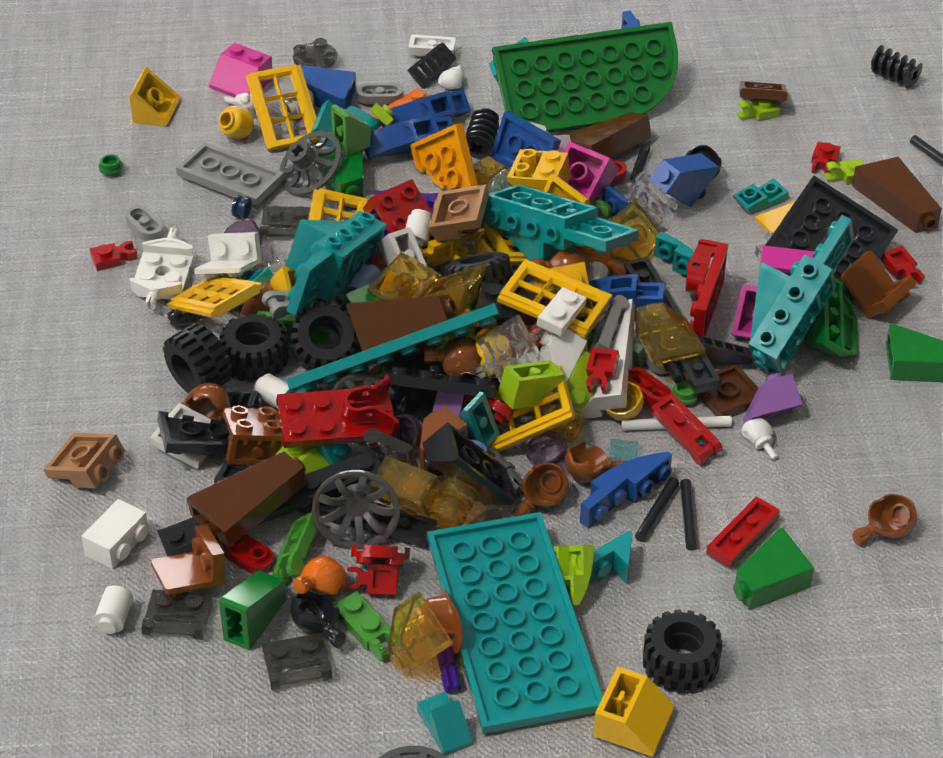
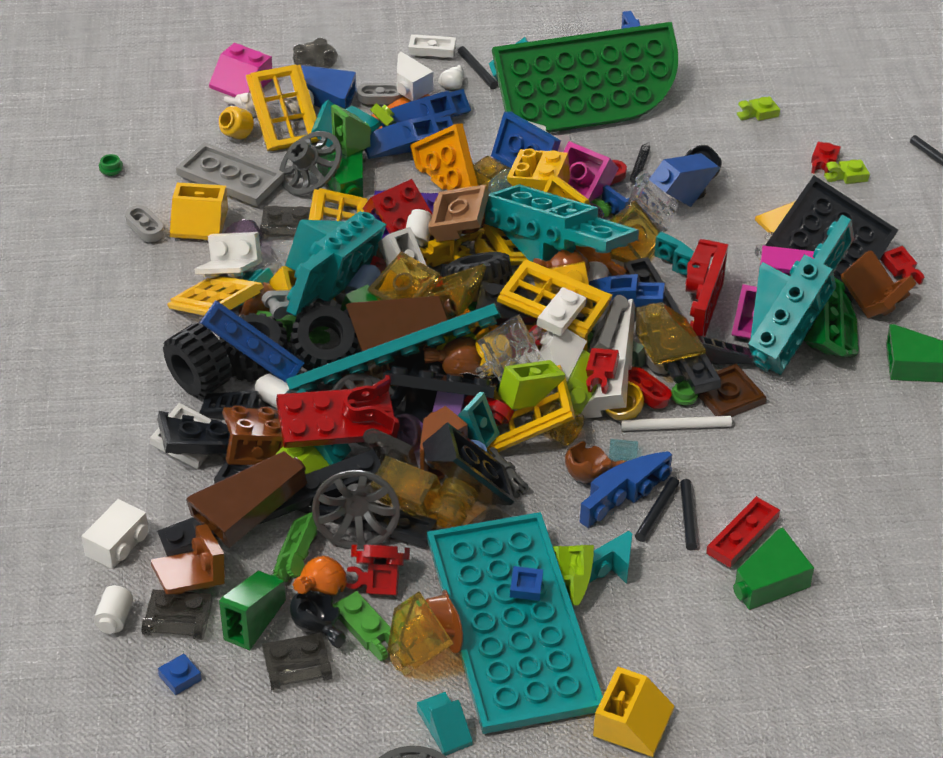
(86, 459): medium nougat plate -> none
(110, 256): red plate -> none
(152, 100): yellow slope -> none
(160, 257): white plate -> none
(179, 674): none -> blue plate
(181, 320): black arm -> none
(198, 210): none -> yellow slope
(208, 400): dark orange hair -> none
(241, 207): dark blue bush -> none
(244, 555): red plate -> none
(251, 342): none -> blue tile
(413, 78): none -> white slope
(441, 55): black slope -> none
(449, 671): dark purple piece -> none
(477, 67): none -> black bar
(482, 132): black piece -> none
(526, 583): none -> blue plate
(543, 487): dark orange hair -> none
(547, 448): hair -> none
(614, 135): reddish brown slope -> none
(678, 669): black tyre -> none
(686, 428): red plate -> none
(760, 435): white piece -> none
(763, 90): reddish brown tile -> none
(763, 197): teal slope -> none
(774, 397): medium lavender slope -> none
(888, 516): dark orange hair -> none
(895, 69): black piece -> none
(898, 193): reddish brown slope -> none

